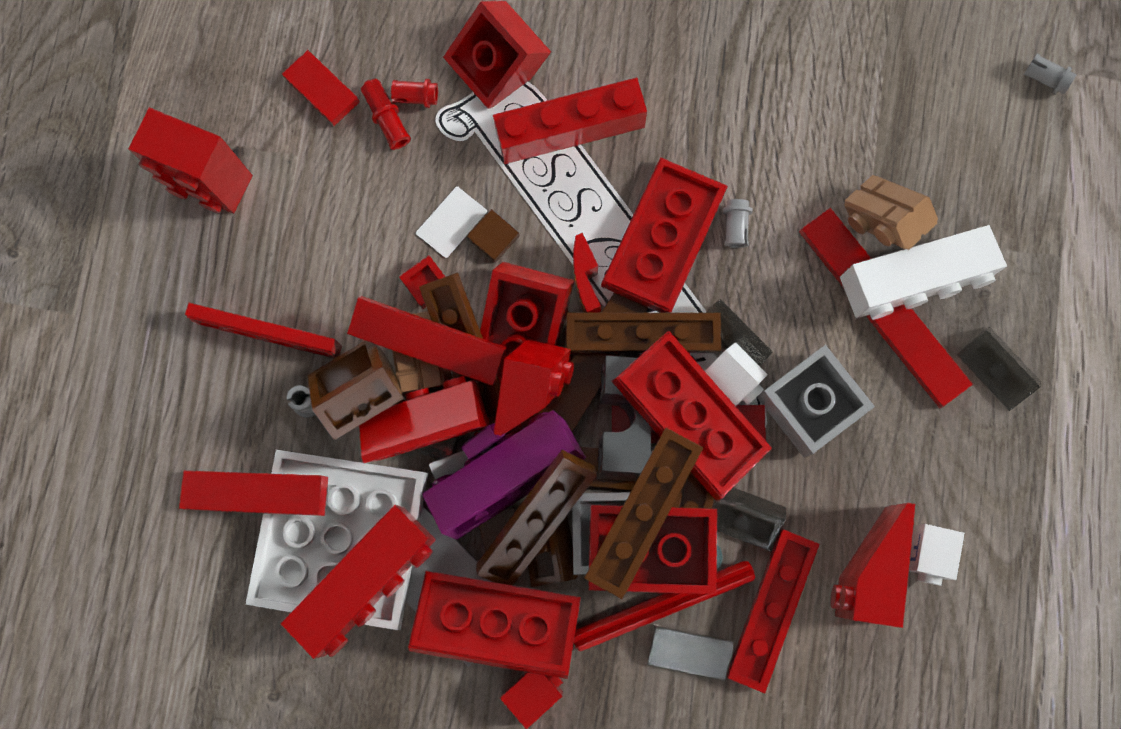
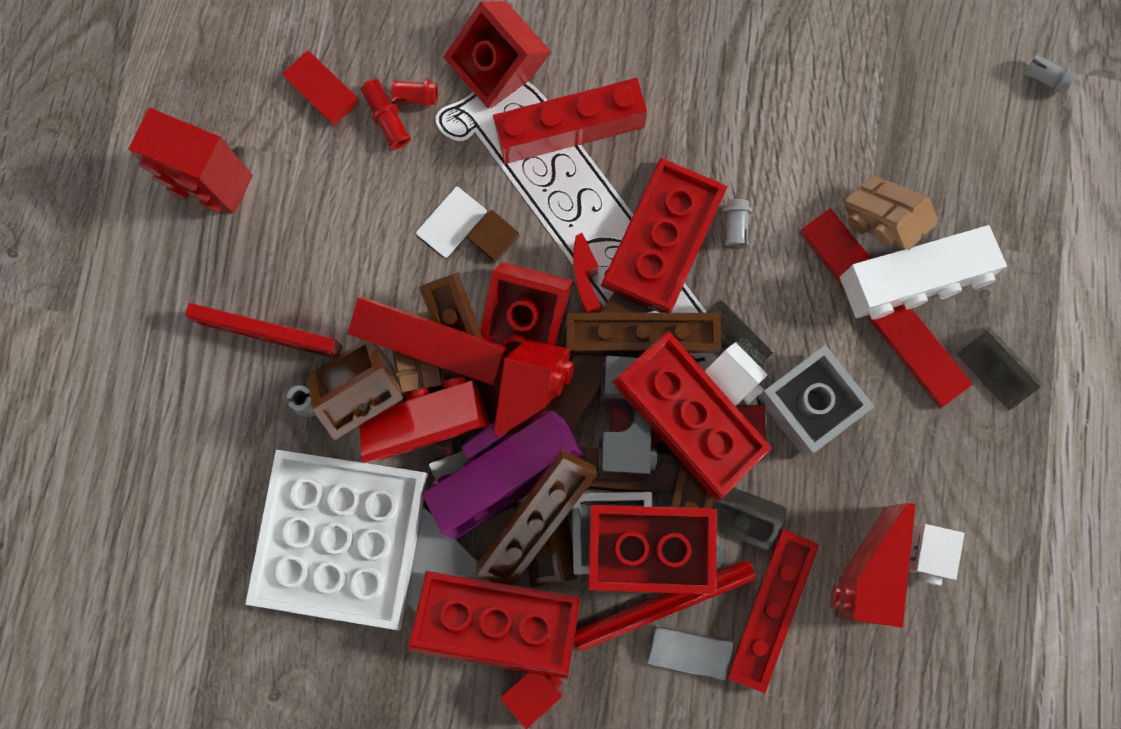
(254, 493): red tile -> none
(358, 583): red brick -> none
(420, 274): red plate -> none
(643, 513): reddish brown plate -> none

